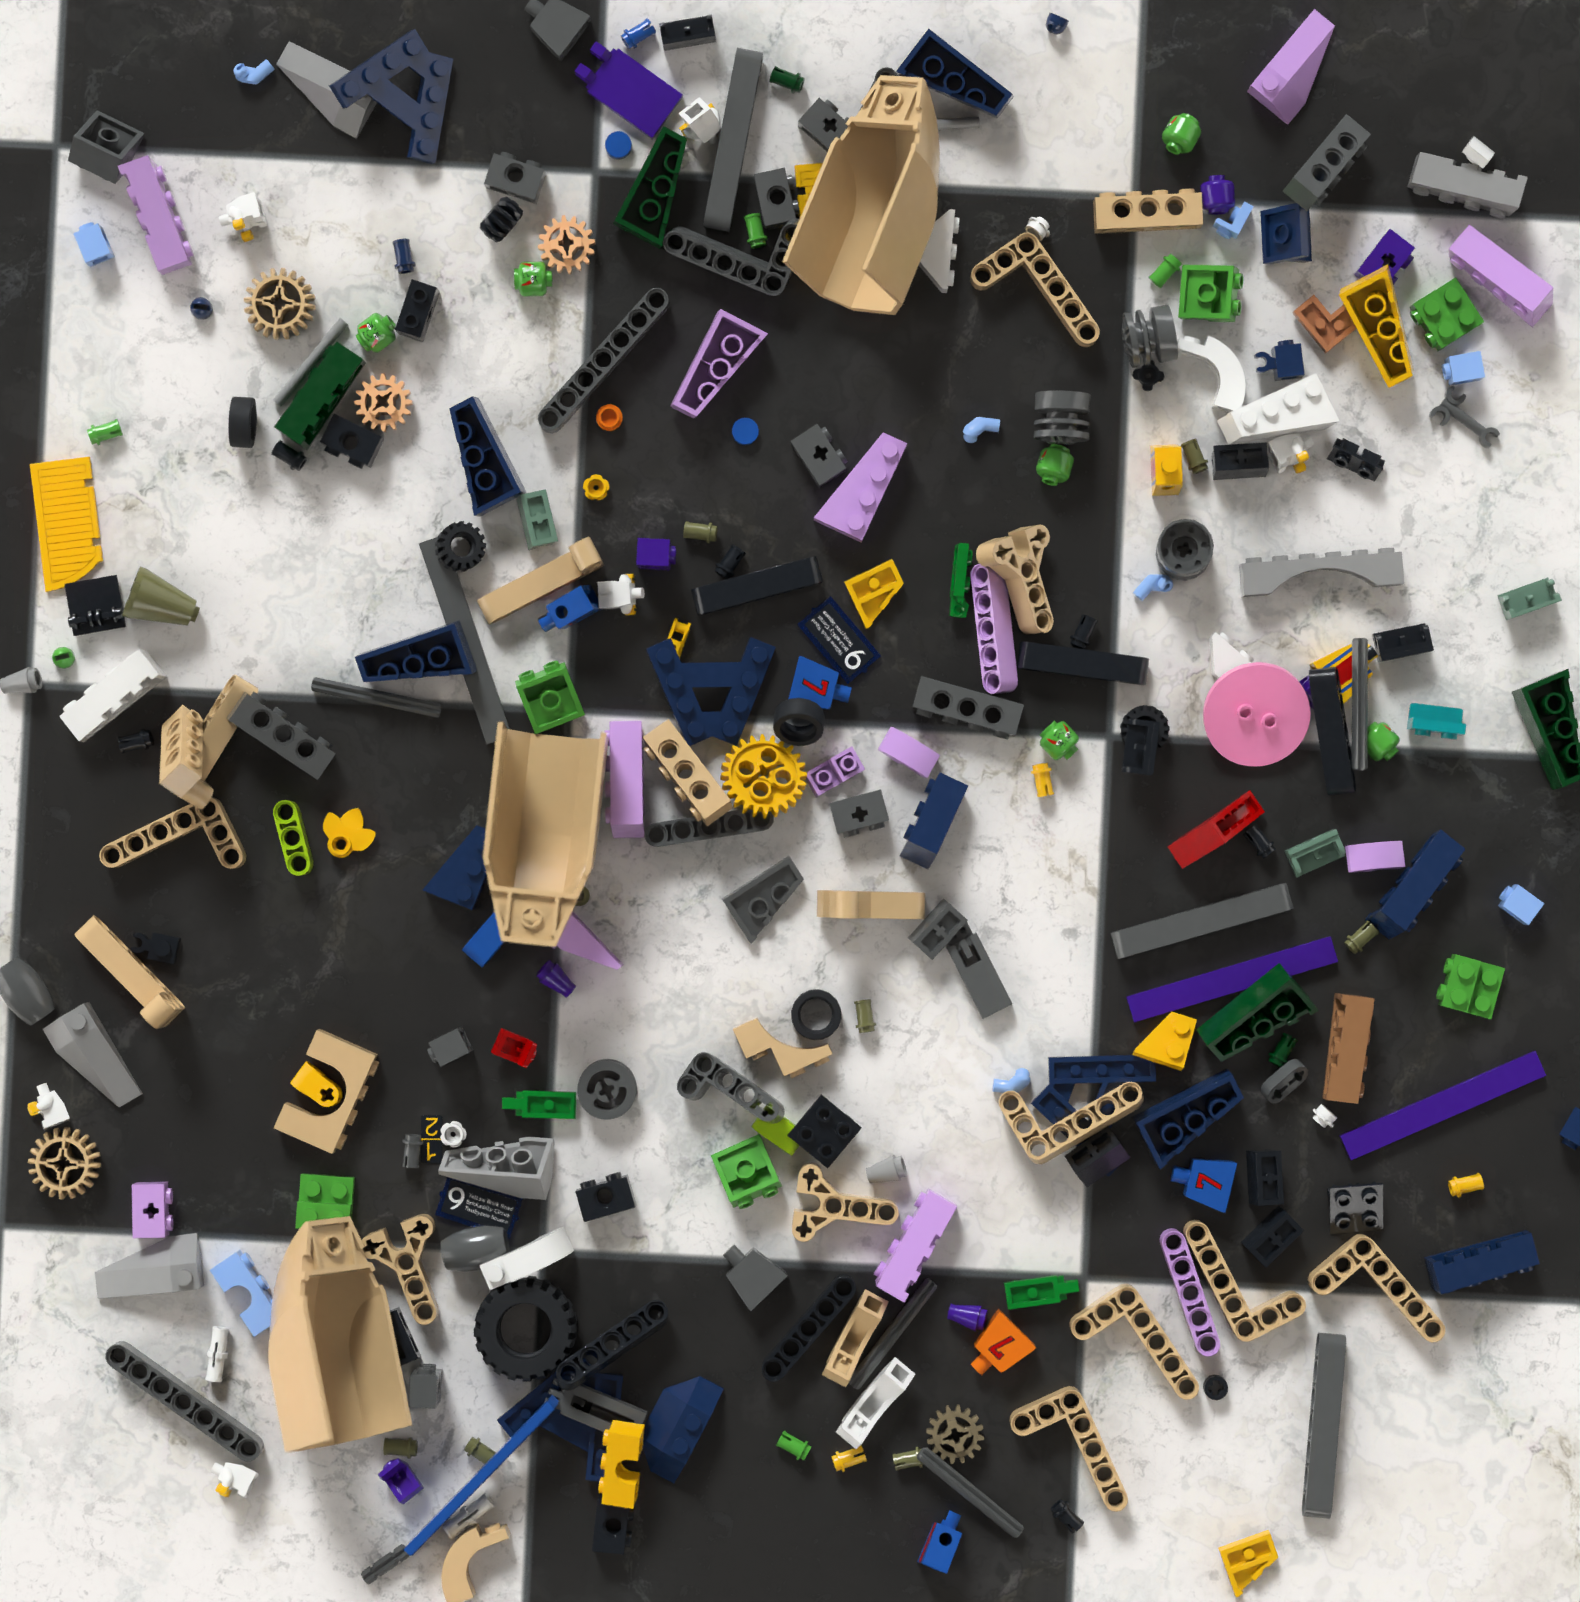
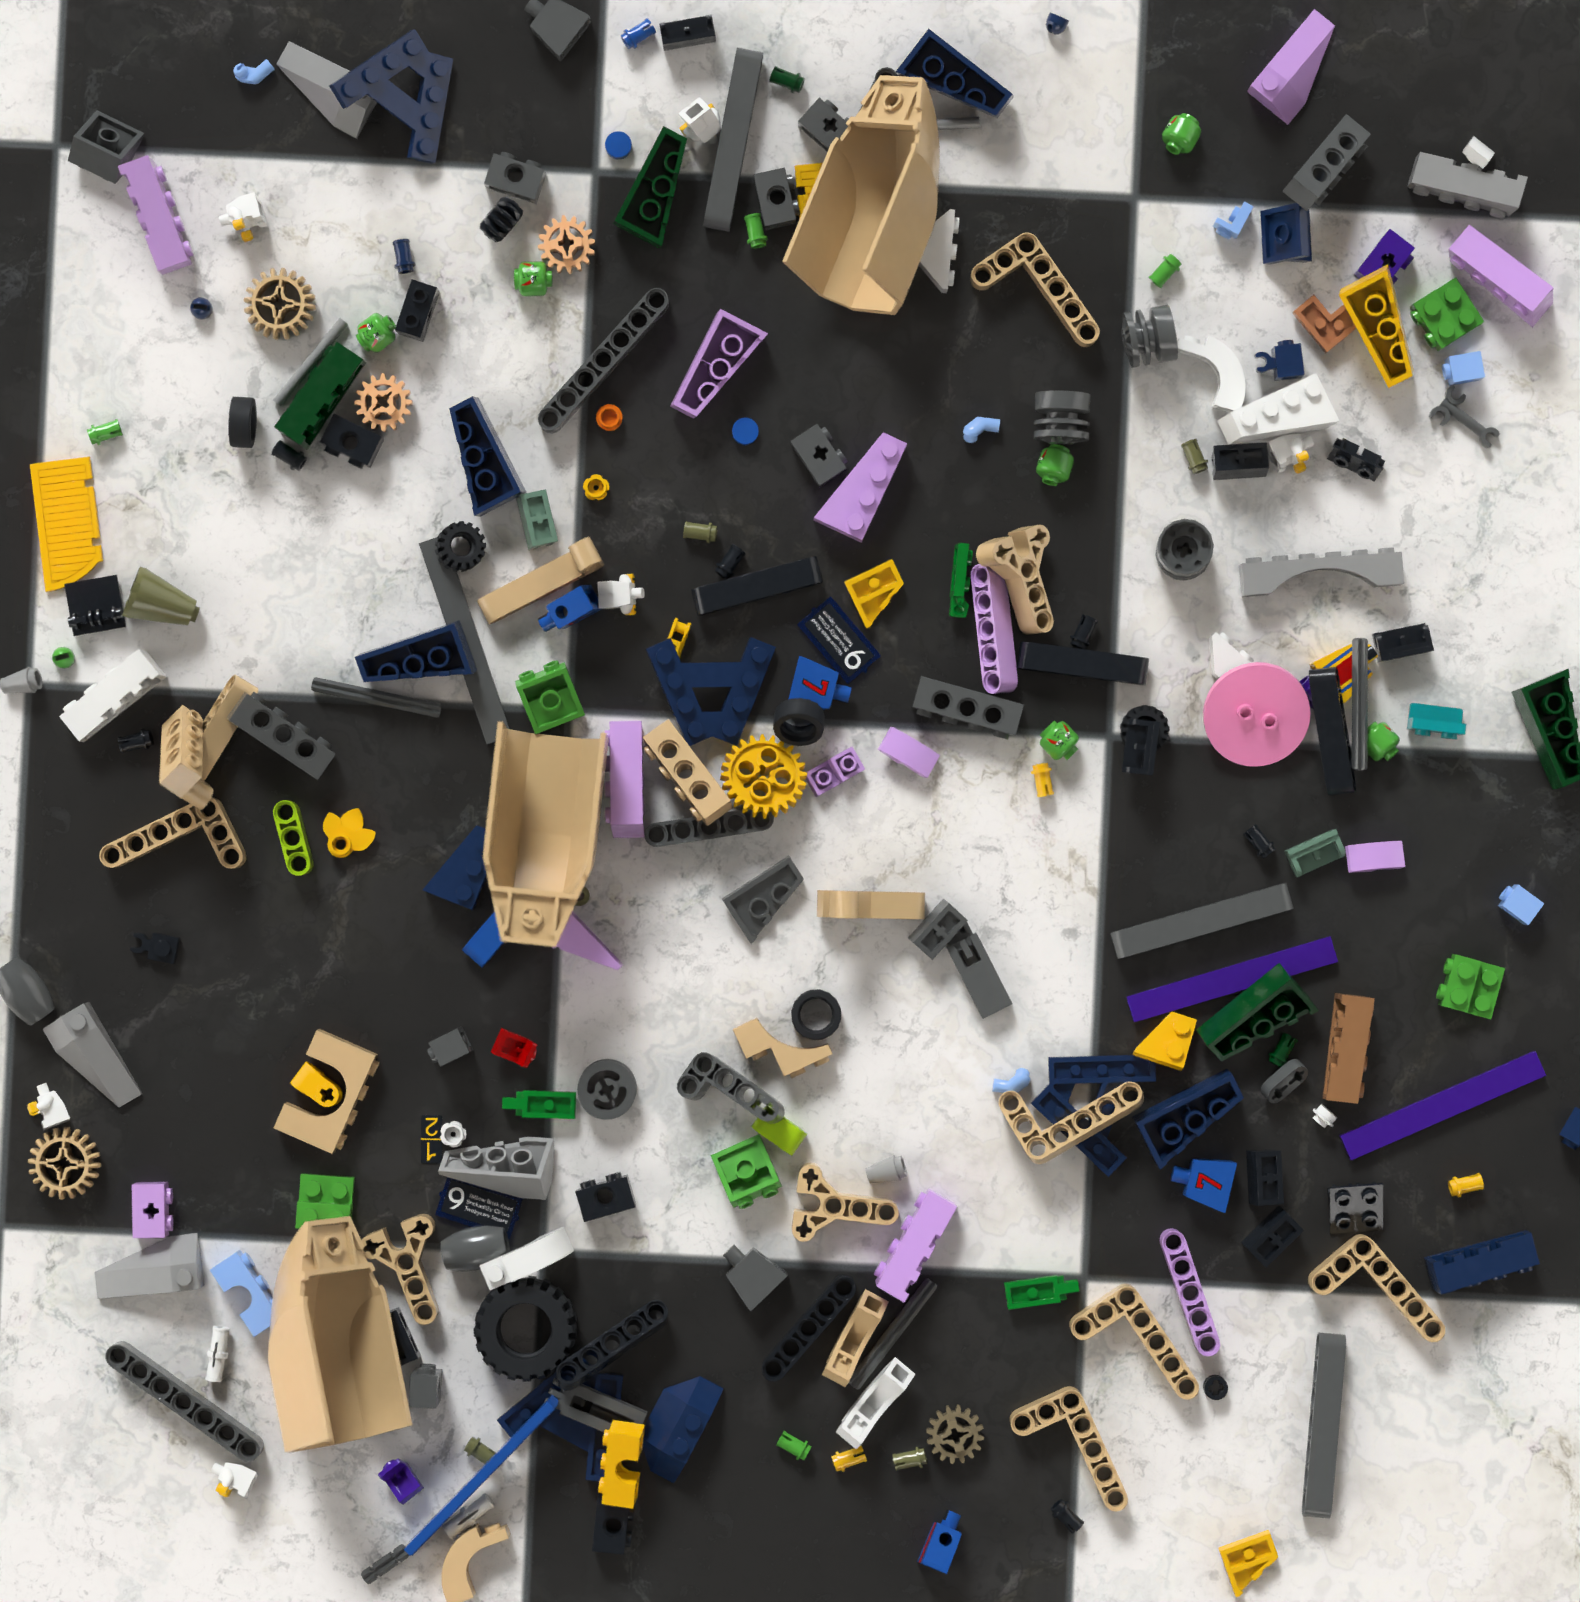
(93, 244): light blue brick -> none
(158, 1001): tan beam -> none
(400, 1447): olive pin -> none
(412, 1150): dark grey pin -> none
(555, 978): dark purple cone -> none
(629, 90): dark purple tile -> none
(655, 554): dark purple brick -> none
(739, 259): dark grey beam -> none
(824, 1131): black hinge -> none
(843, 810): dark grey brick -> none
(864, 1016): olive pin -> none
(933, 820): dark blue wedge -> none
(968, 1315): dark purple cone -> none
(970, 1492): dark grey axle -> none
(1001, 1344): orange torso -> none
(1038, 227): white plate -> none
(1097, 1156): black hinge -> none
(1108, 222): tan brick -> none
(1147, 383): black plate -> none
(1153, 582): light blue arm -> none
(1166, 469): yellow torso -> none
(1210, 293): bright green plate -> none
(1216, 830): red arch -> none
(1218, 195): dark purple head -> none
(1231, 1290): tan beam -> none
(1361, 937): olive pin -> none
(1417, 885): dark blue wedge -> none
(1528, 598): sand green hinge -> none

